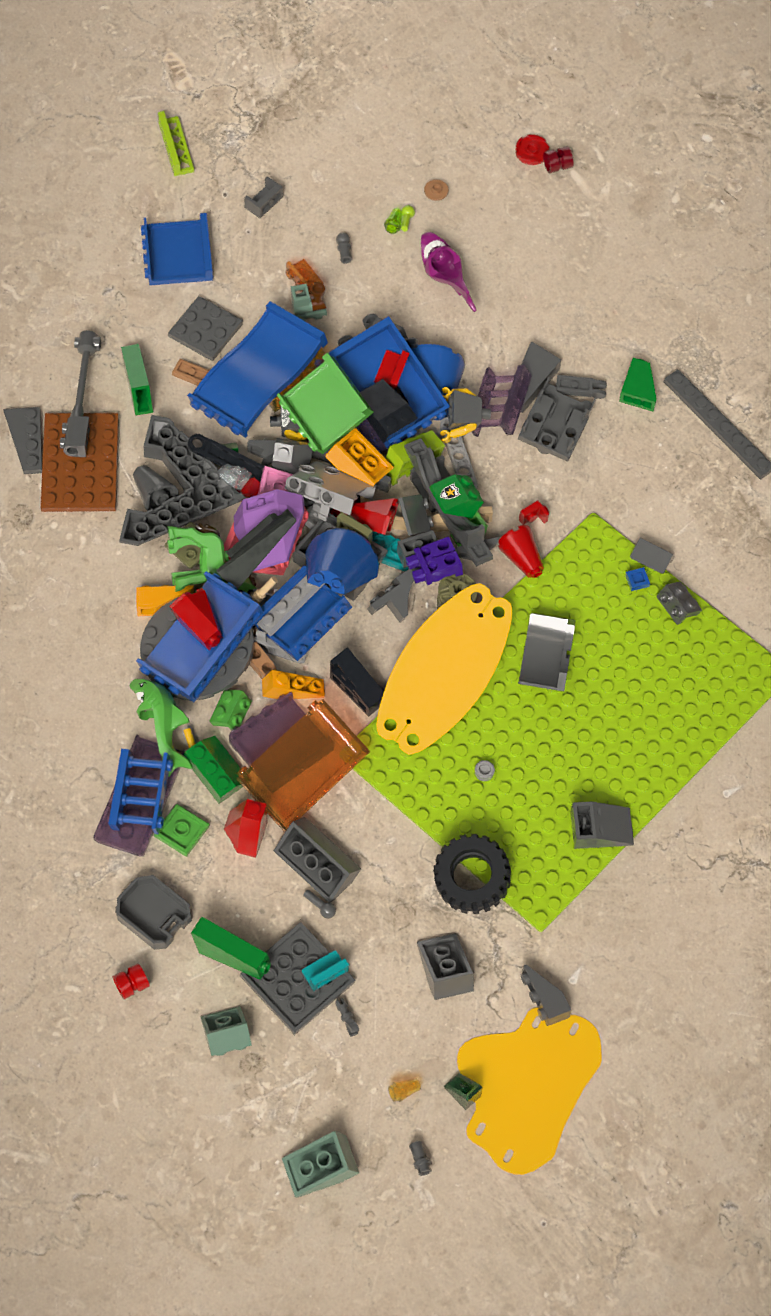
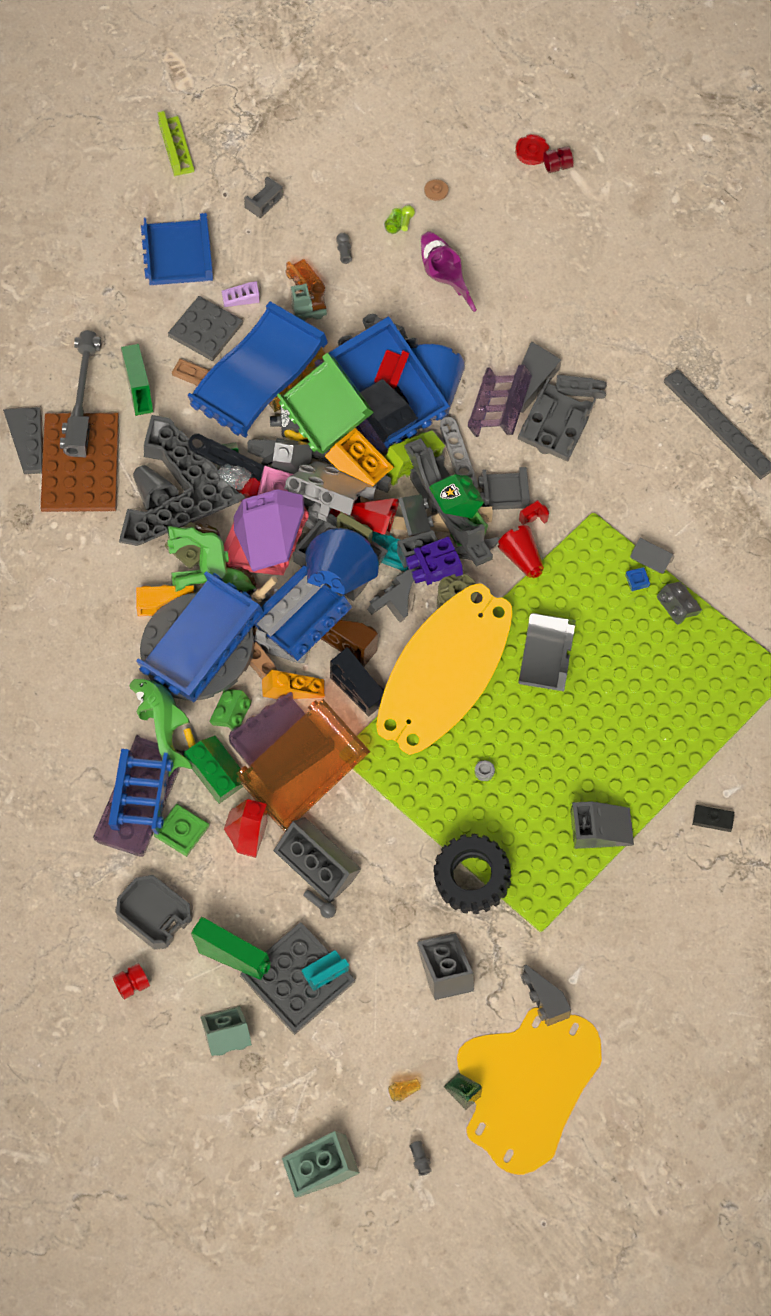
(198, 617): red slope -> none
(242, 300): none -> lavender slope
(255, 547): pearl dark grey wedge -> none
(346, 1017): dark grey piece -> none
(358, 637): none -> reddish brown slope
(464, 412): dark grey torso -> none
(505, 490): none -> dark grey panel
(639, 386): green slope -> none
(713, 818): none -> pearl dark grey plate

